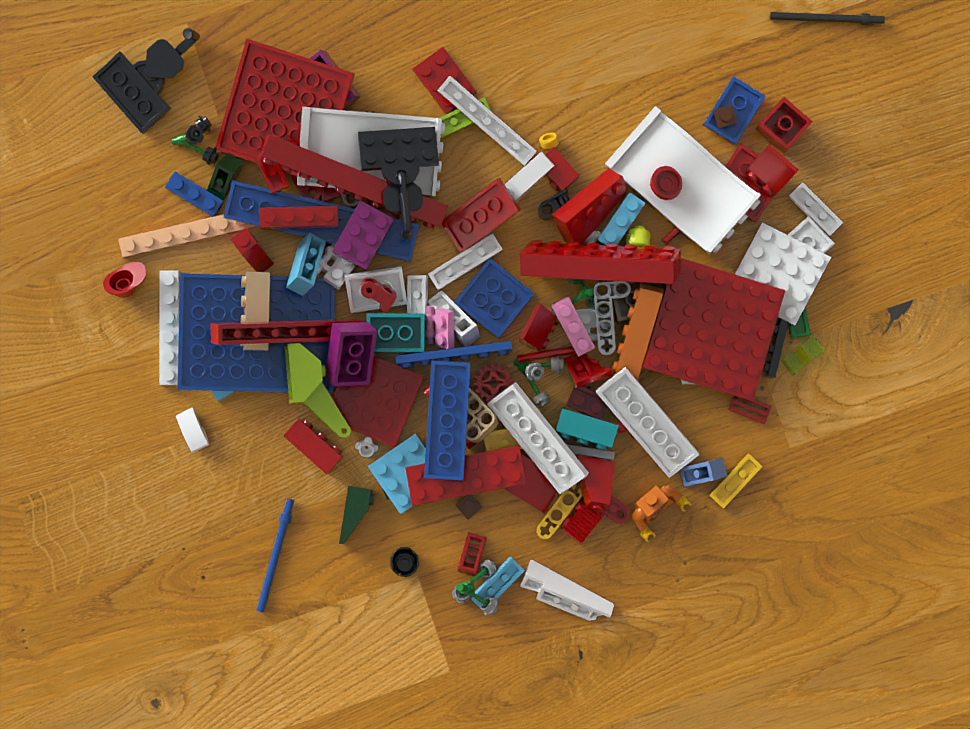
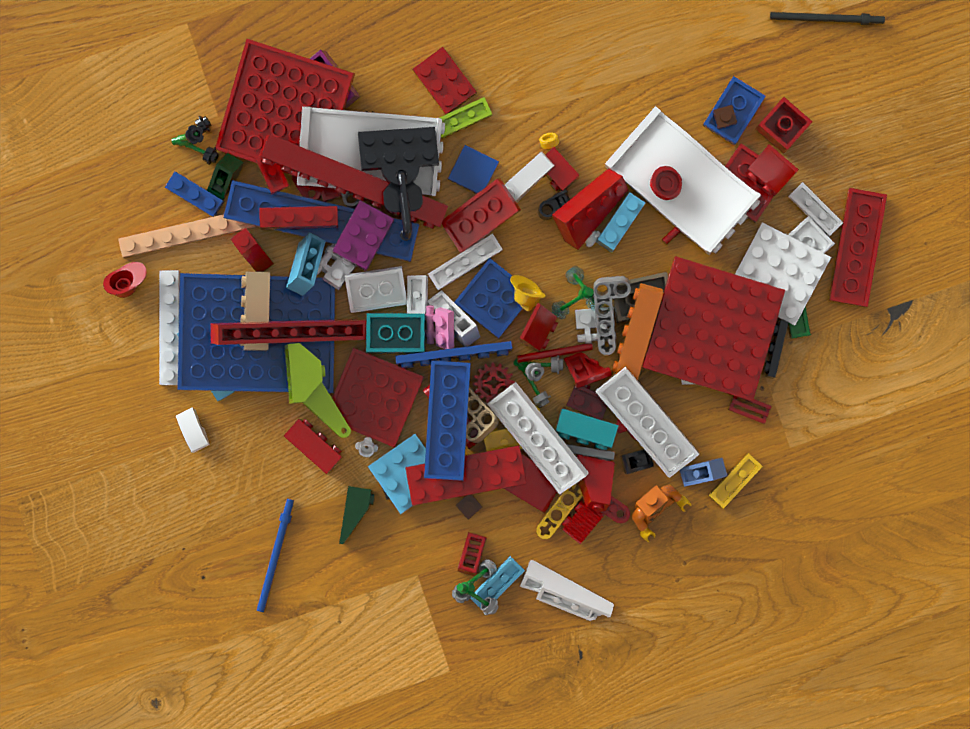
(134, 90): black plate -> none
(350, 353): magenta brick -> none
(373, 289): red leg -> none
(404, 562): black hair -> none
(473, 169): none -> blue tile
(486, 120): white plate -> none
(526, 292): none -> yellow piece
(573, 326): bright pink plate -> none
(601, 262): red brick -> none
(636, 461): none -> black slope
(638, 236): neon yellow head -> none
(803, 355): clear neon green slope -> none
(858, 247): none -> red plate

